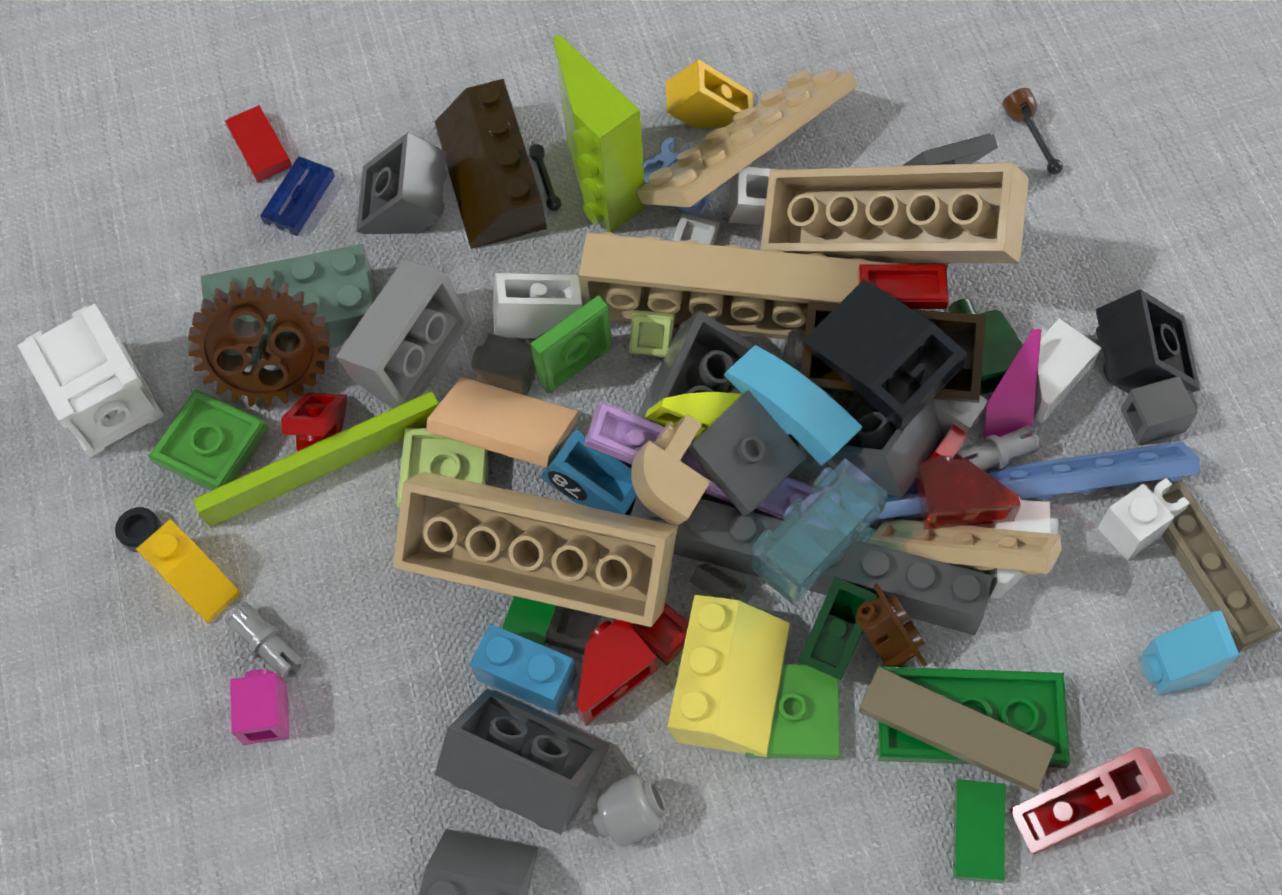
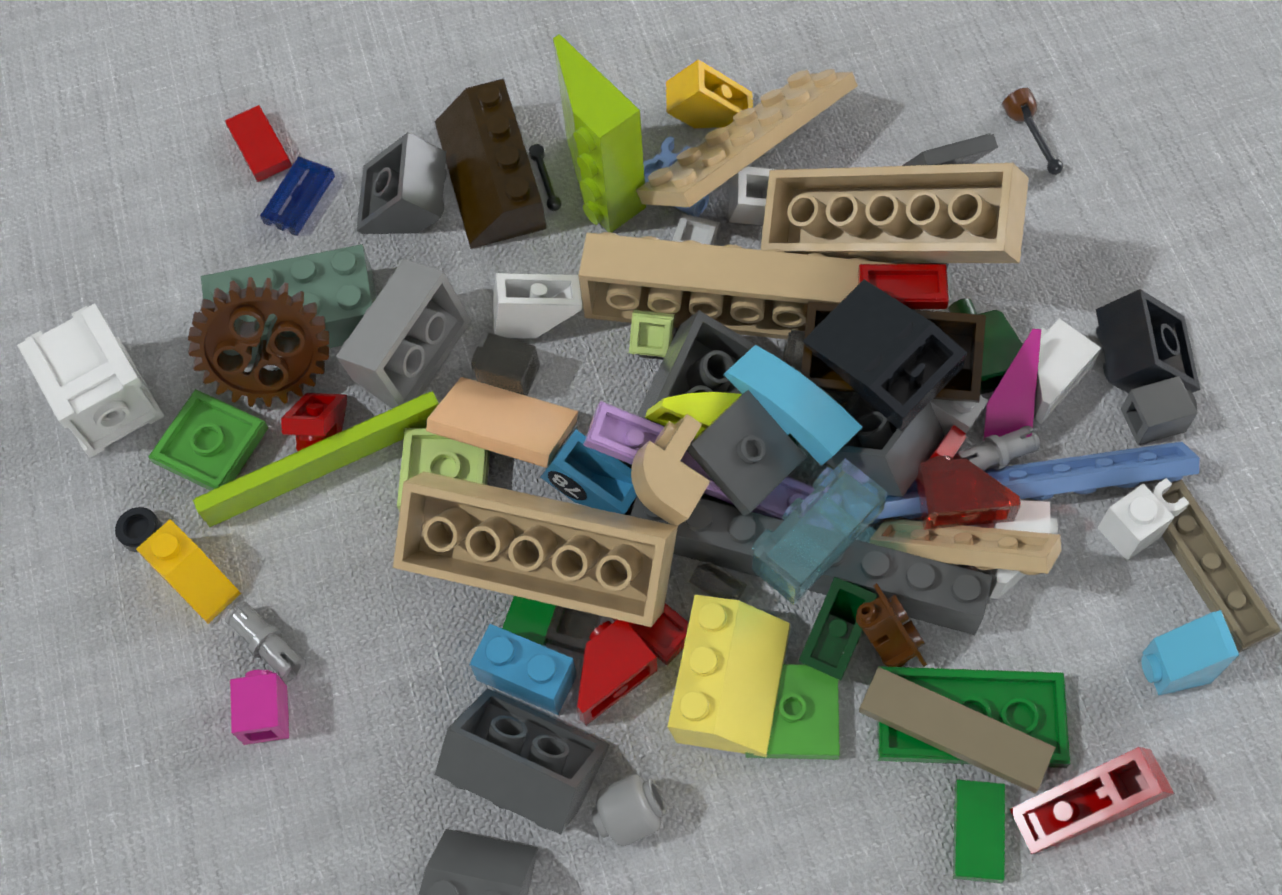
(572, 344): bright green plate -> none

